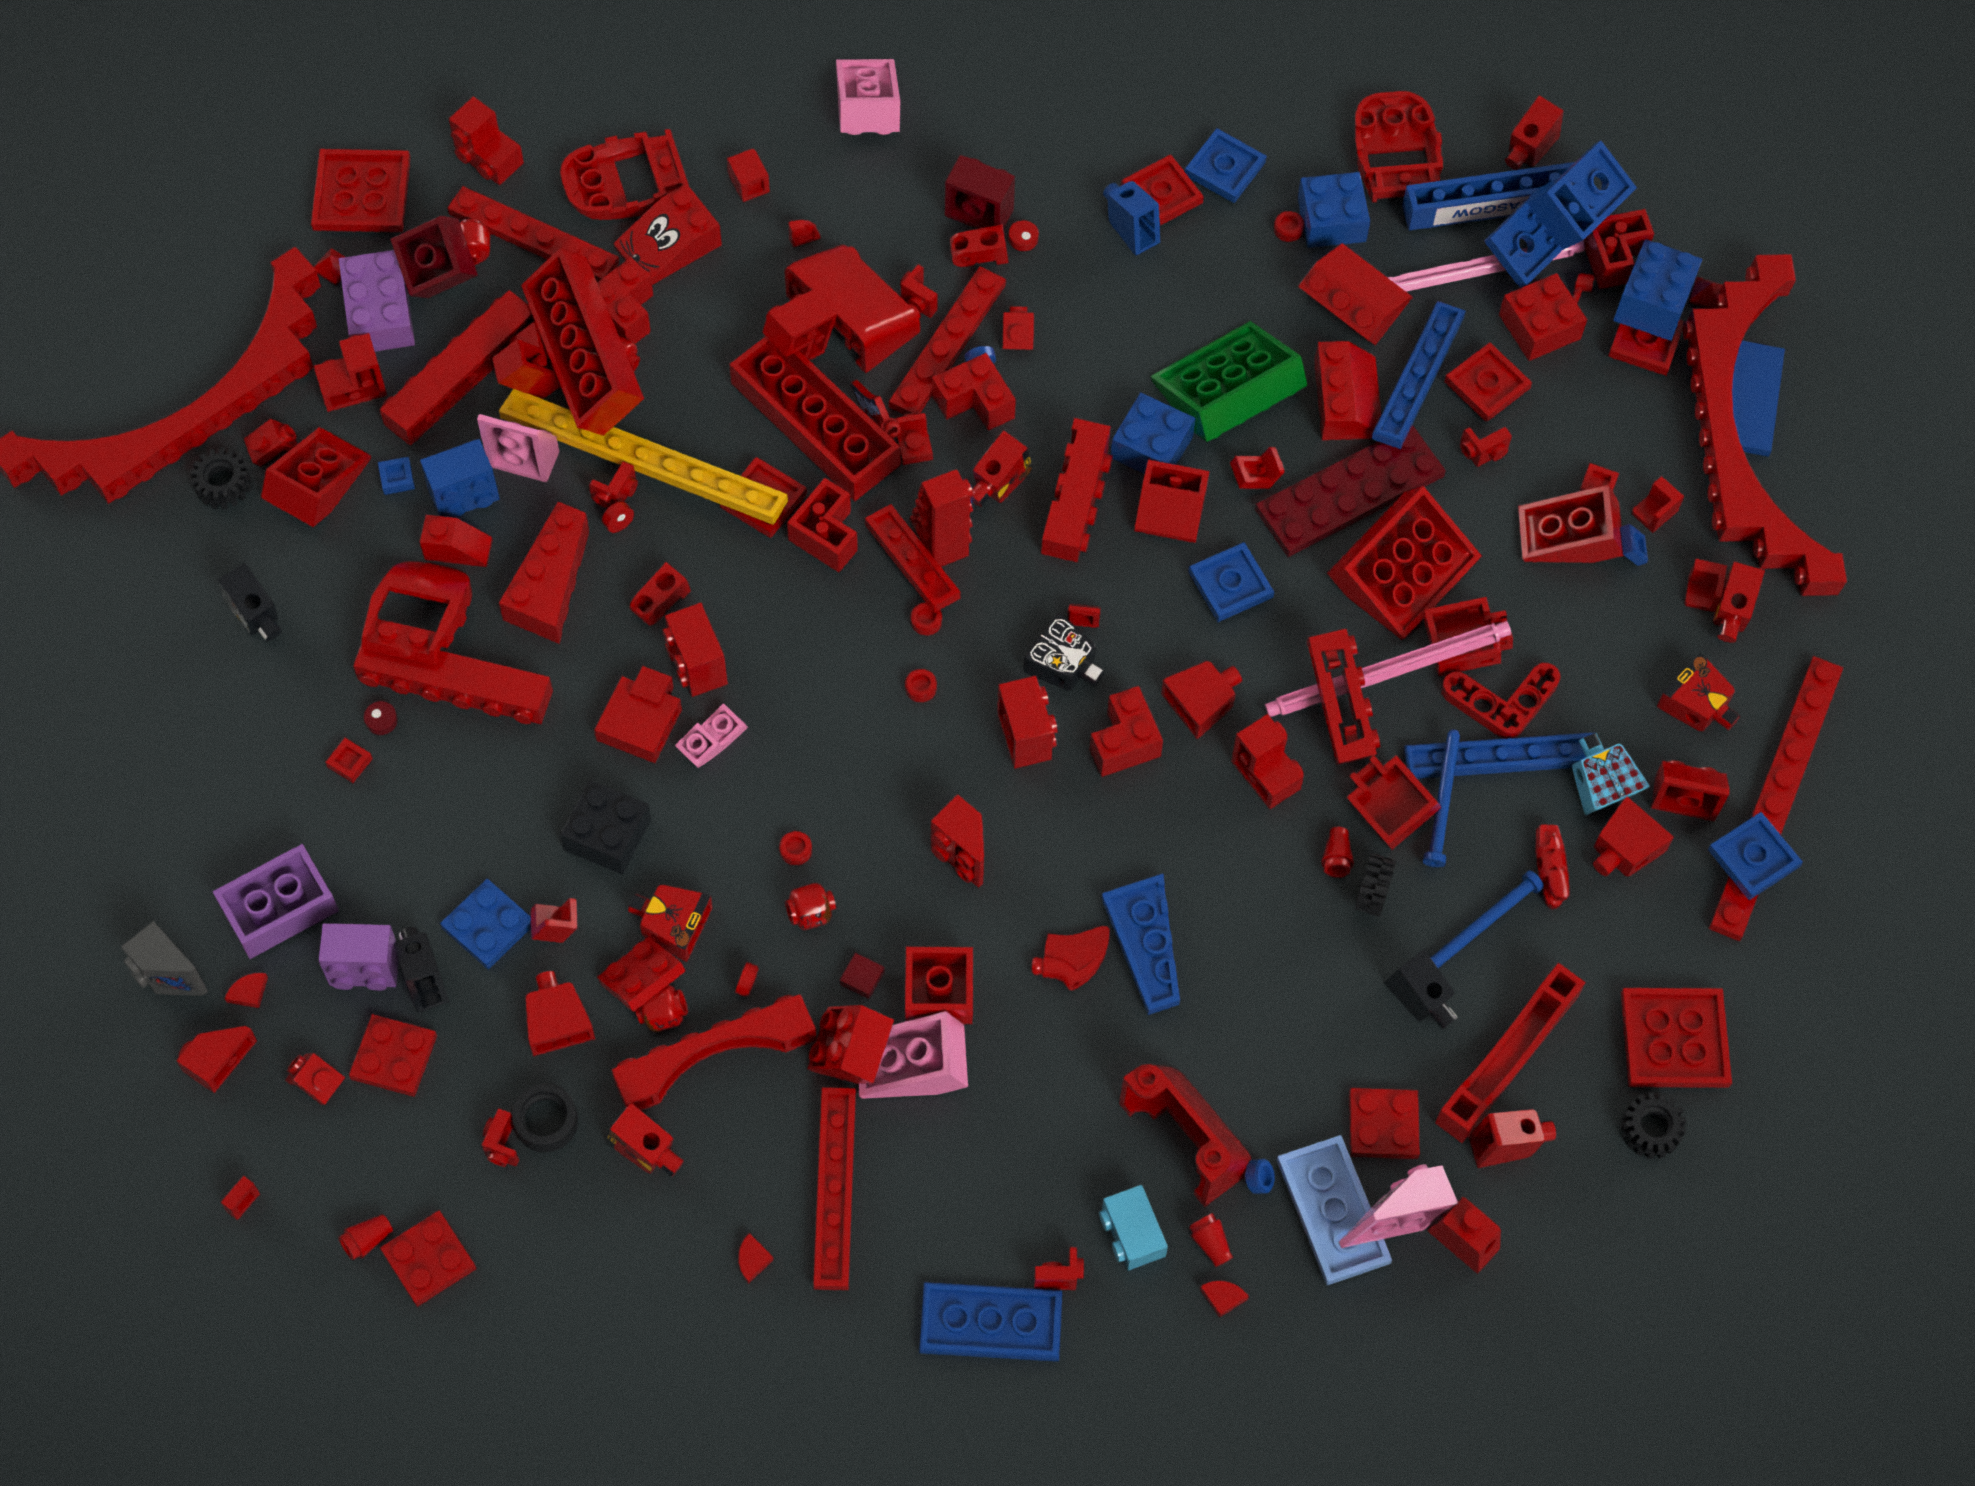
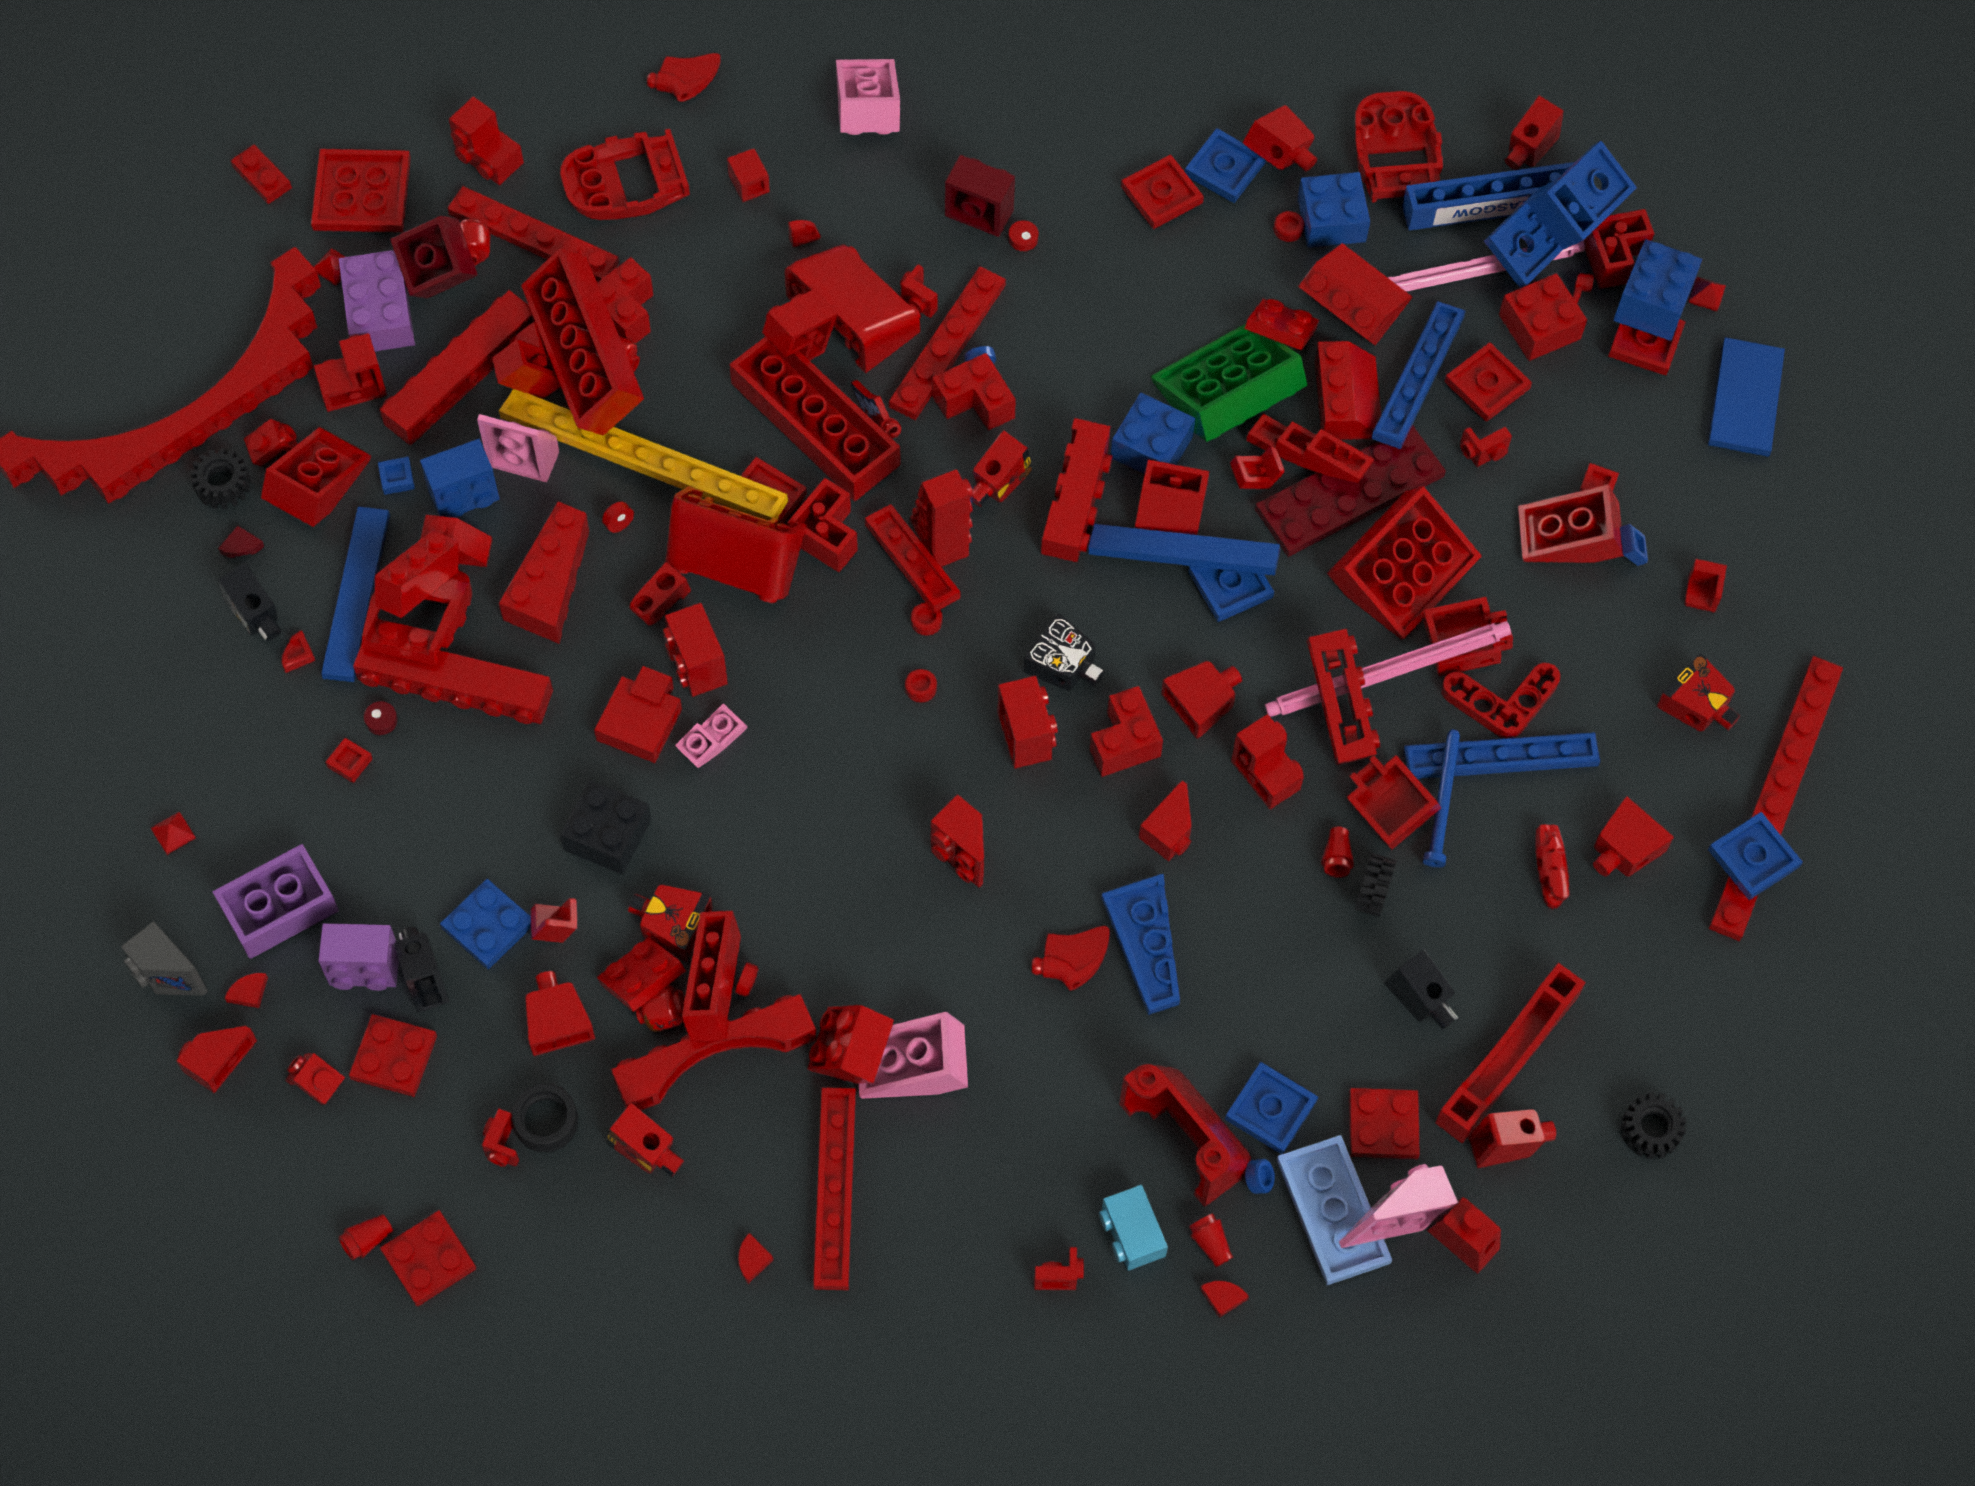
(173, 833): none -> red slope
(240, 543): none -> dark red tile
(240, 1198): red tile -> none
(261, 174): none -> red plate
(297, 653): none -> red tile
(355, 593): none -> blue tile
(416, 573): none -> red brick
(621, 486): red bracket -> none
(670, 234): red slope -> none
(685, 75): none -> red arm
(711, 976): none -> red brick
(732, 545): none -> red windscreen
(795, 848): red tile -> none
(810, 906): red head -> none
(862, 976): dark red tile -> none
(914, 439): red bracket -> none
(939, 982): red brick -> none
(979, 246): red leg -> none
(991, 1321): blue tile -> none
(1018, 329): red bracket -> none
(1084, 615): red slope -> none
(1133, 215): blue torso -> none
(1169, 825): none -> red slope
(1184, 549): none -> blue tile
(1271, 1108): none -> blue plate
(1282, 139): none -> red torso
(1282, 323): none -> red plate
(1311, 451): none -> red slope
(1530, 883): blue bar -> none
(1605, 775): torso -> none
(1659, 505): red panel -> none
(1676, 1037): red plate -> none
(1689, 790): red slope -> none
(1737, 600): red torso -> none
(1739, 501): red arch -> none

